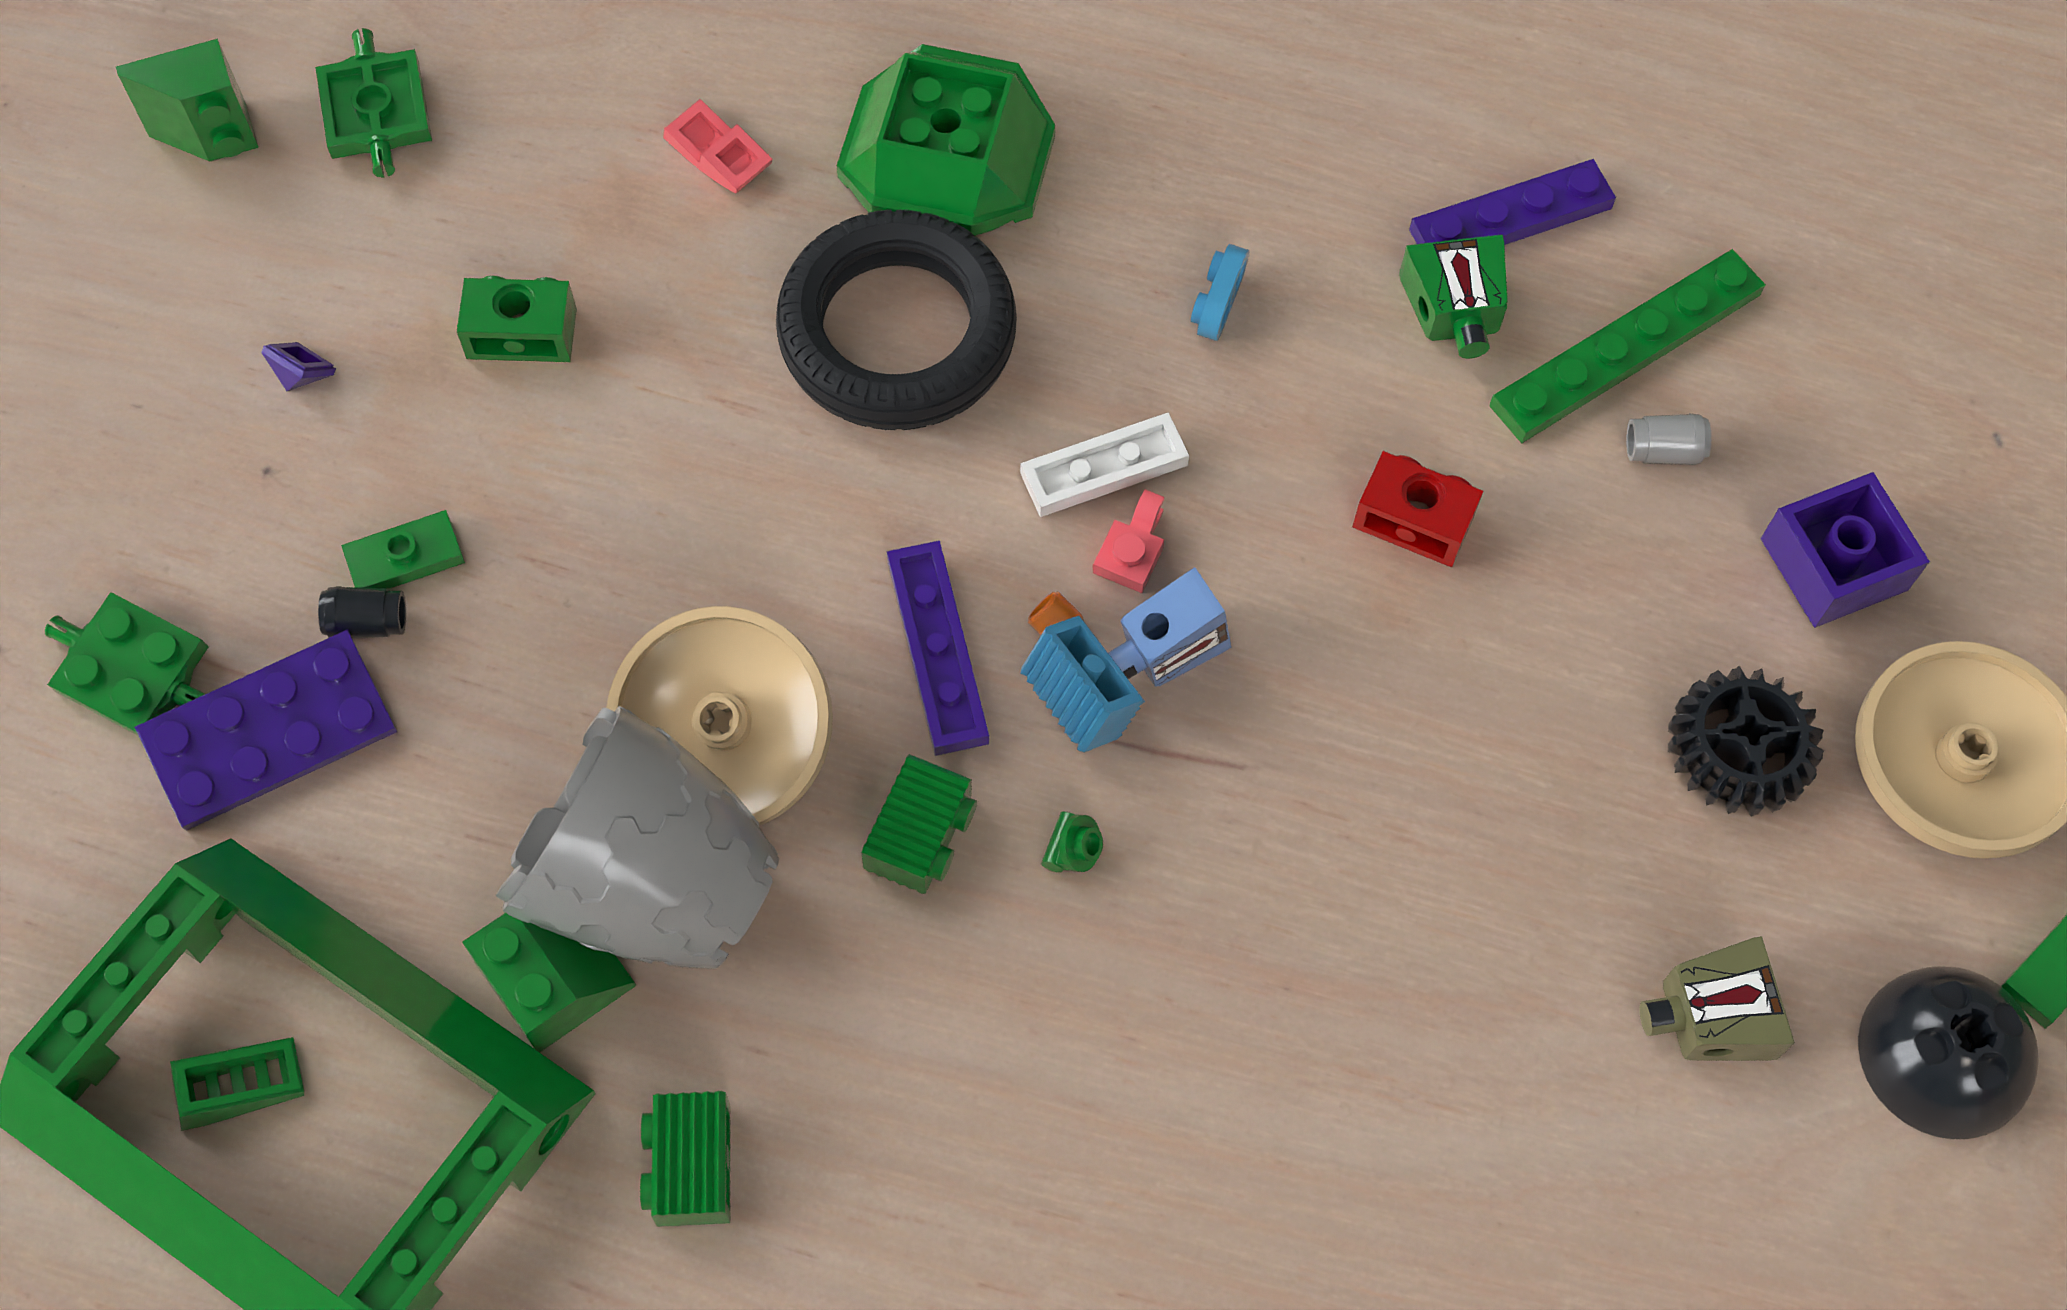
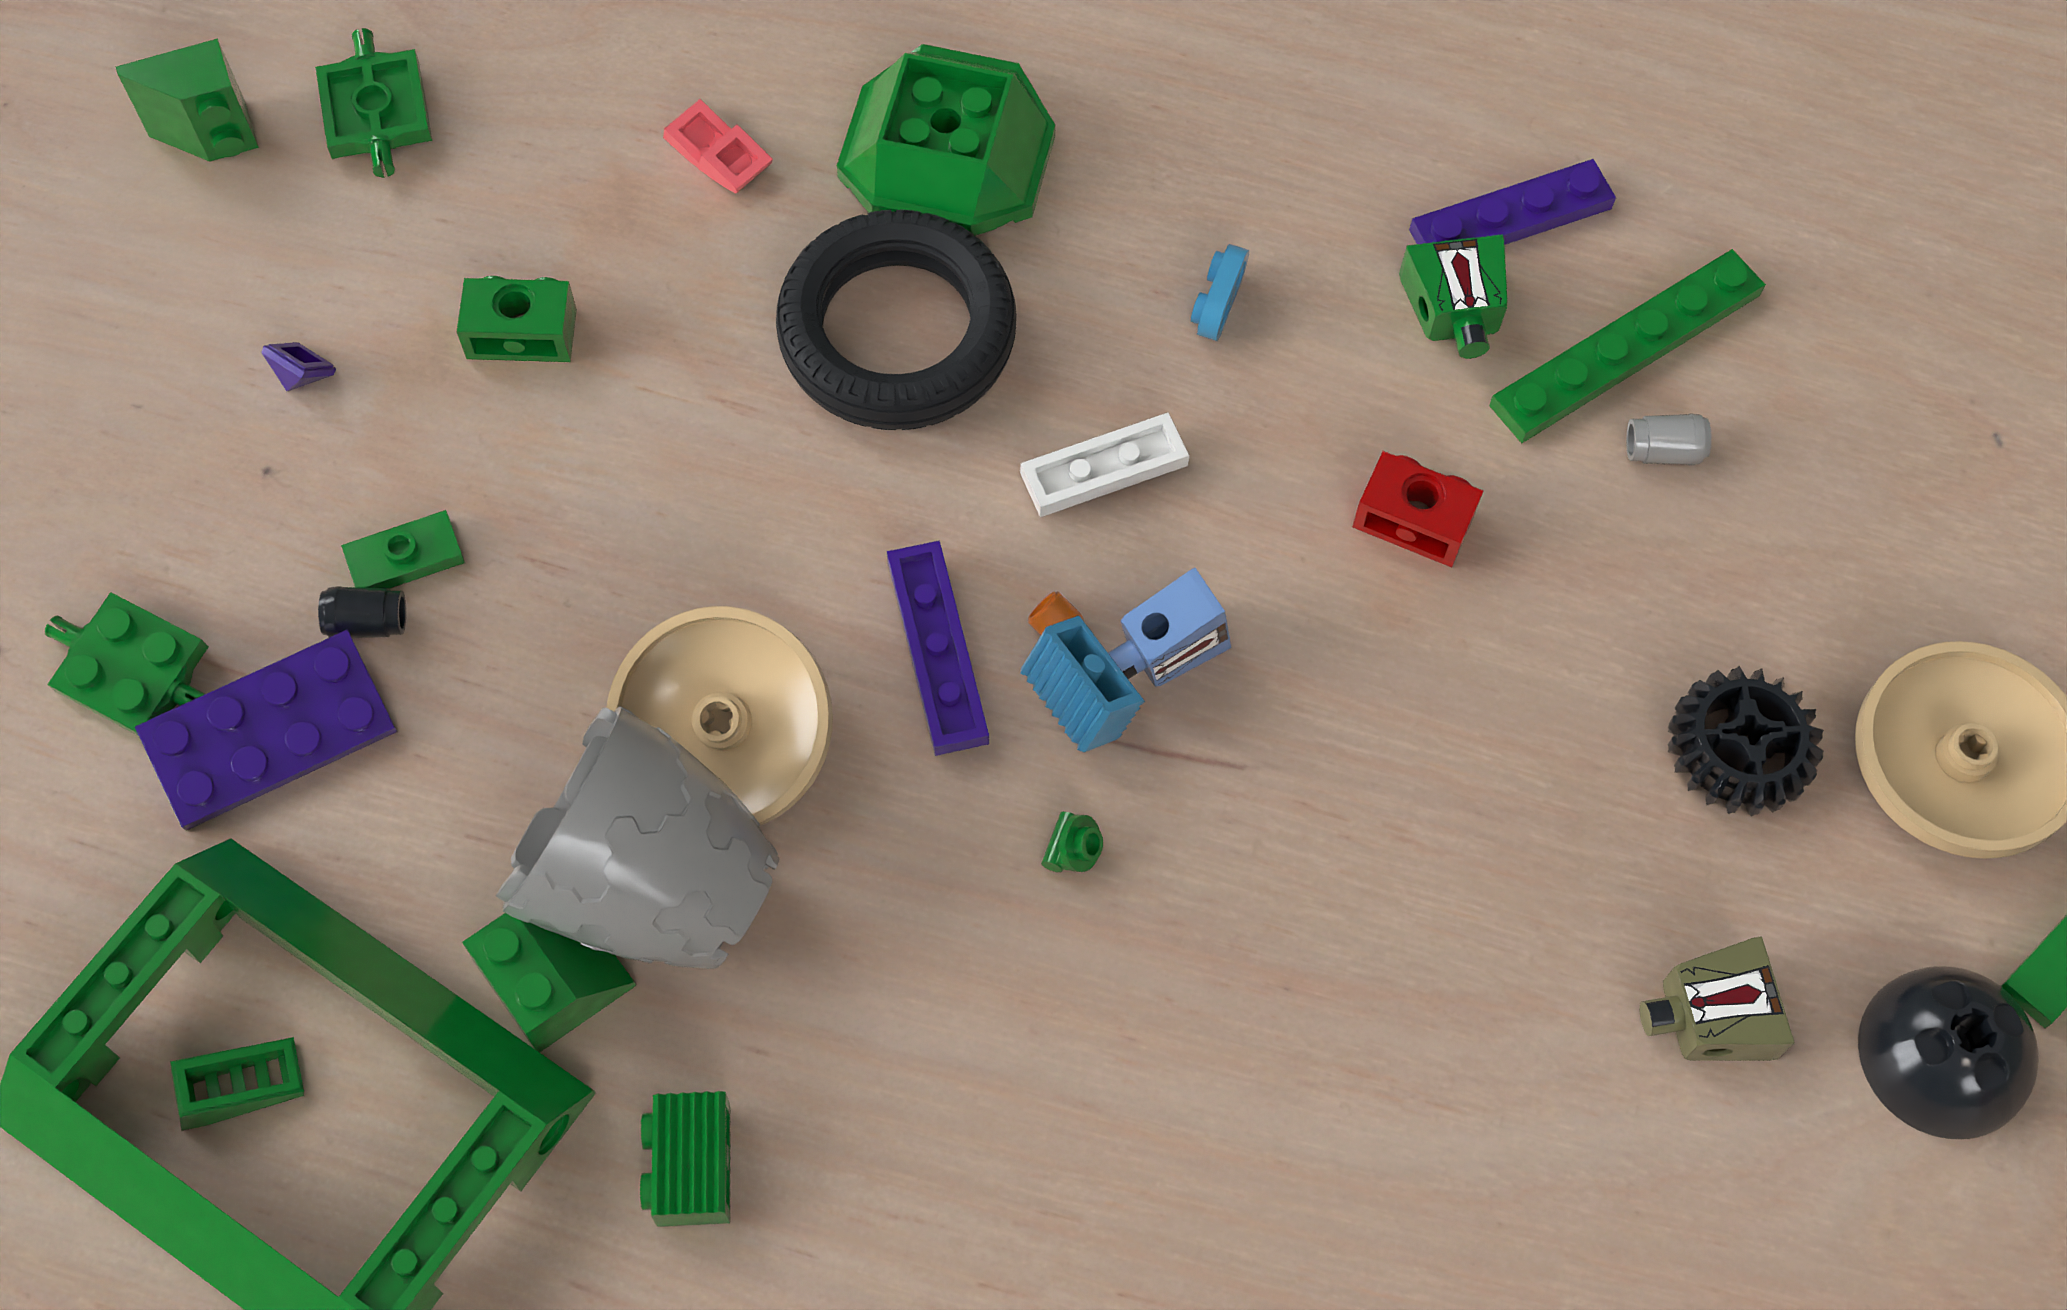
(918, 824): green brick -> none
(1131, 549): coral plate -> none
(1844, 549): dark purple brick -> none

